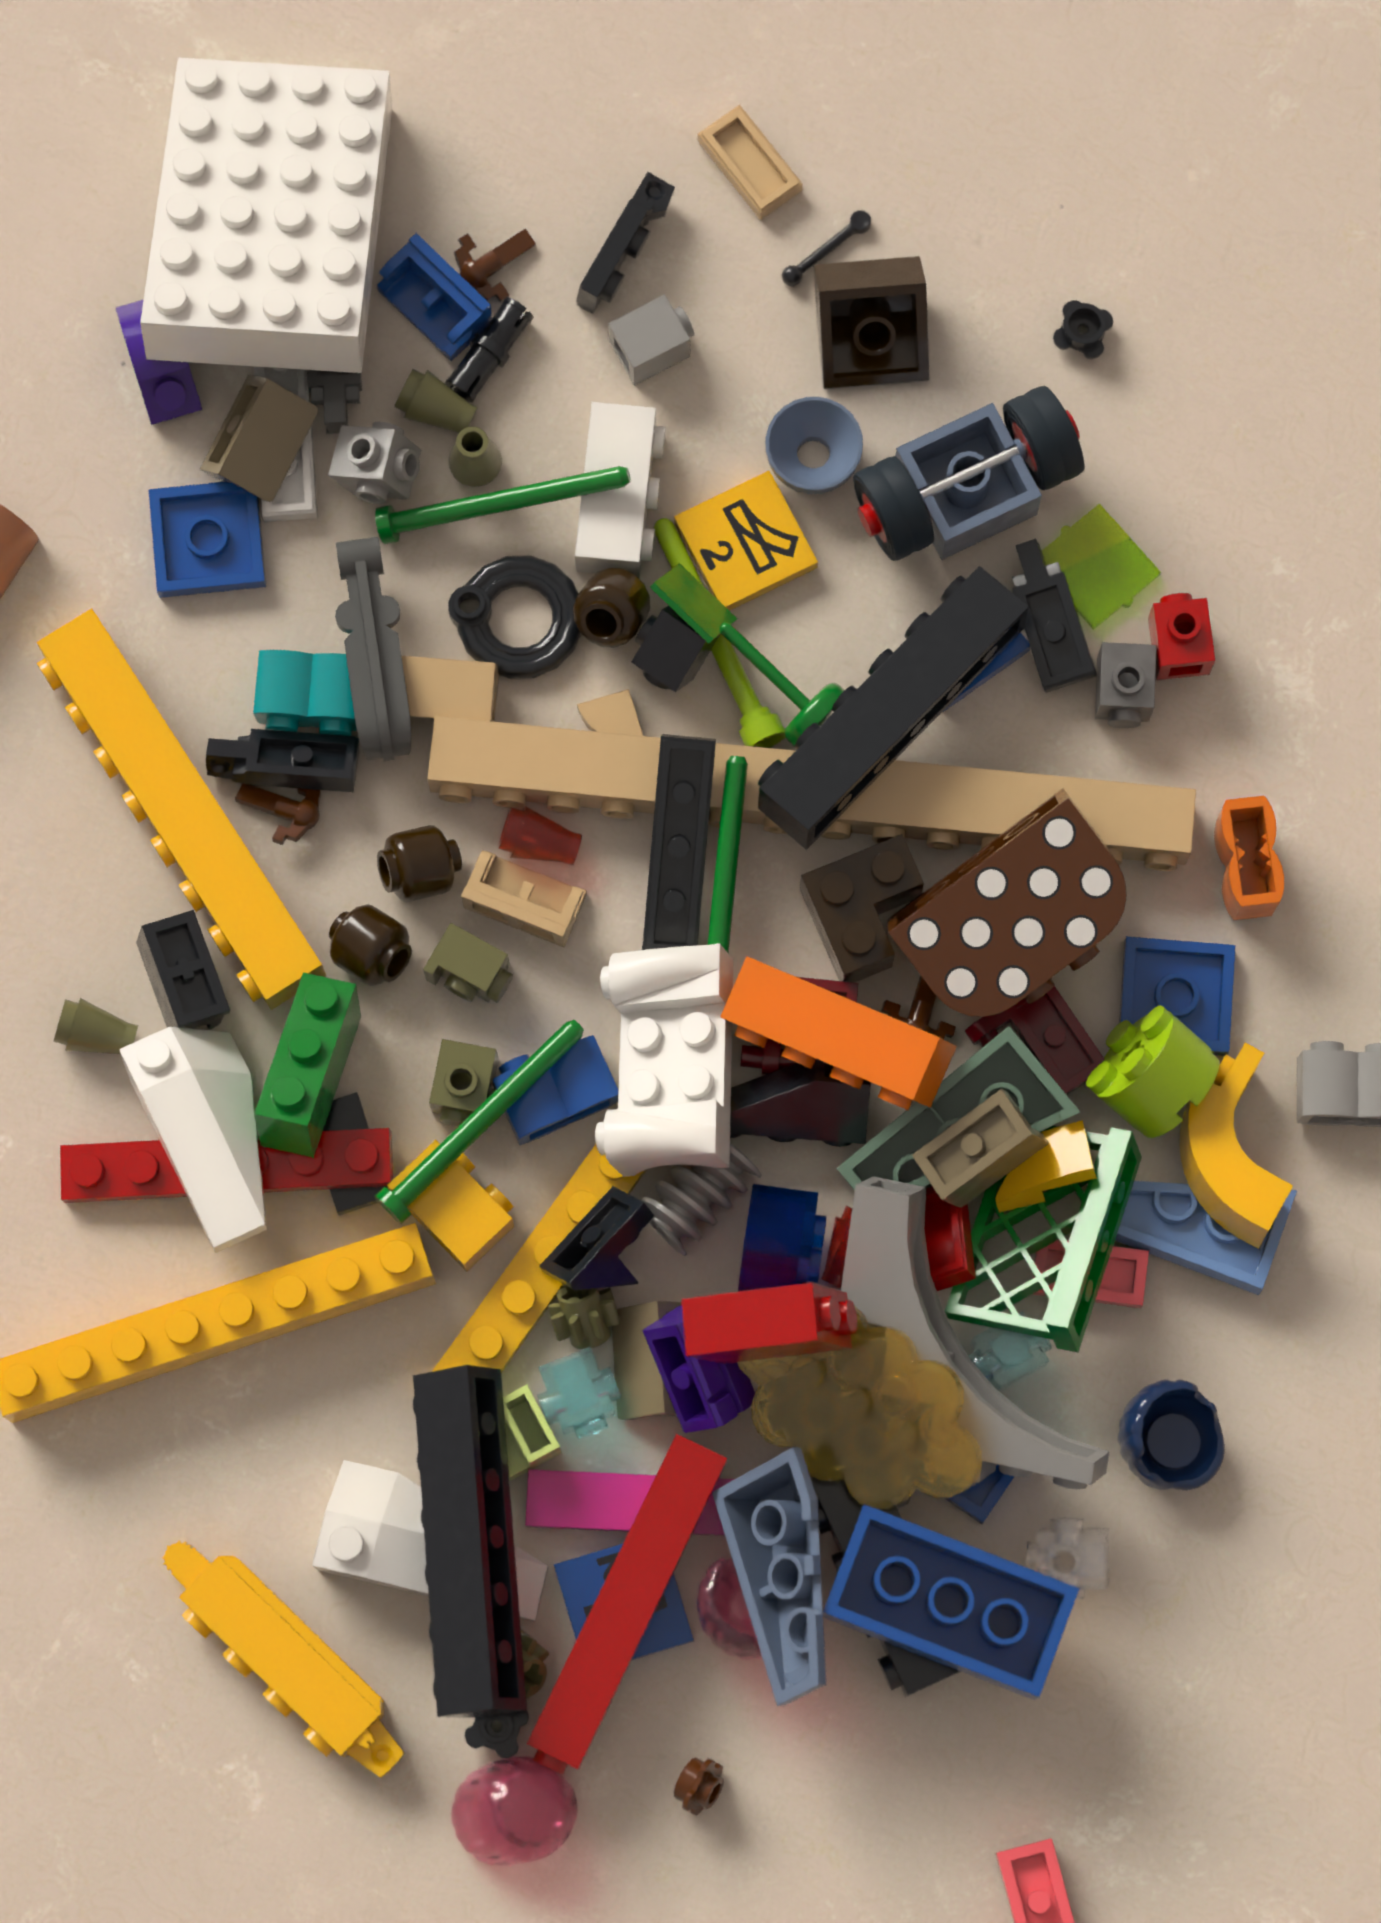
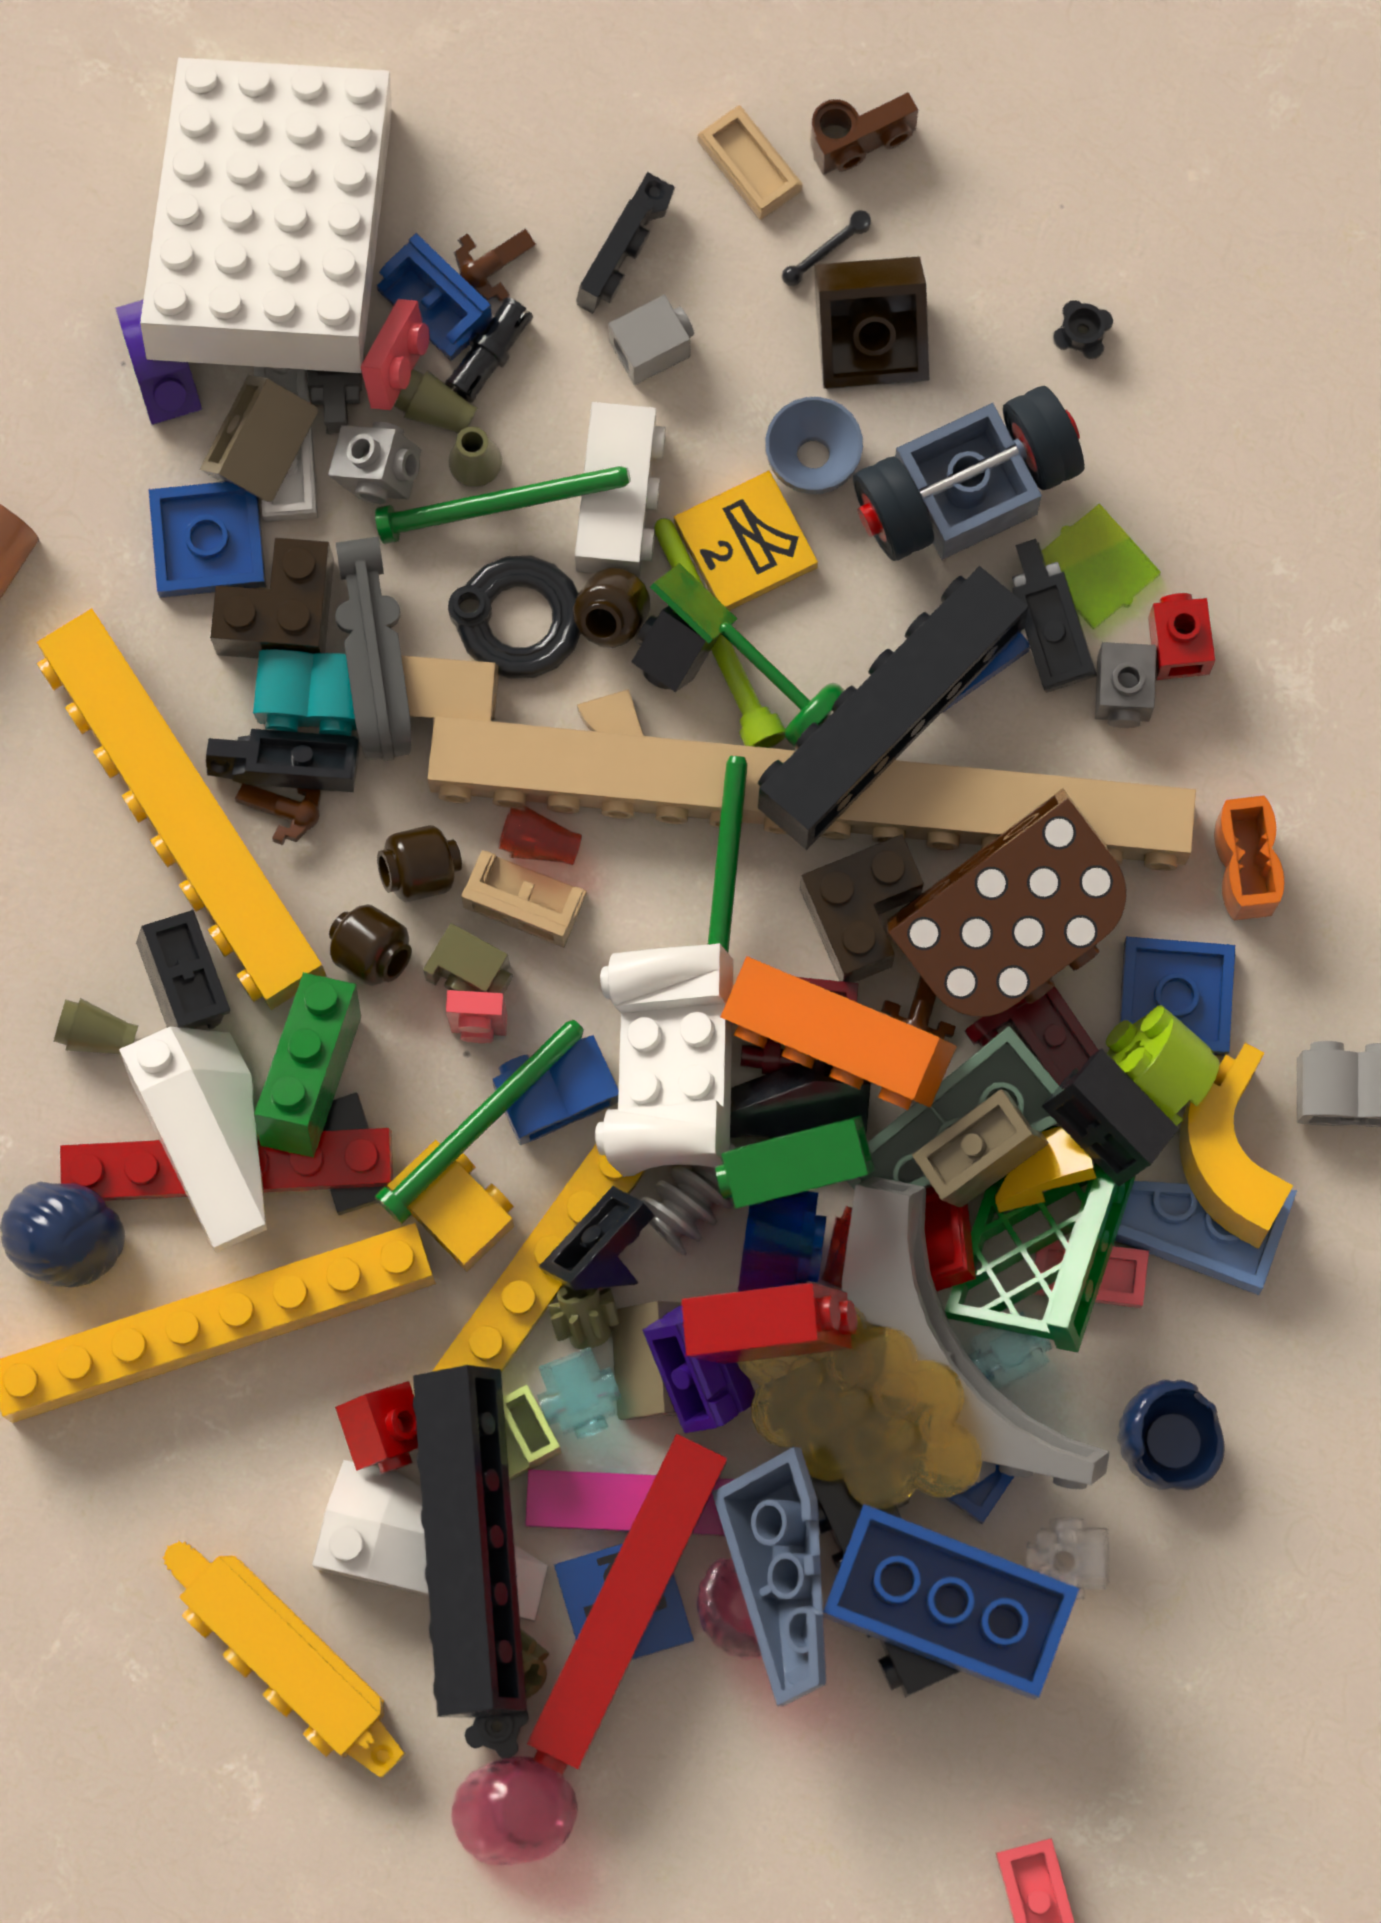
(61, 1234): none -> dark blue piece
(286, 616): none -> dark brown brick
(380, 1428): none -> red brick
(394, 354): none -> coral plate
(462, 1080): olive brick -> none
(476, 1015): none -> coral plate
(679, 841): black tile -> none
(699, 1785): reddish brown plate -> none
(795, 1163): none -> green window
(882, 126): none -> reddish brown plate
(1110, 1118): none -> black hinge

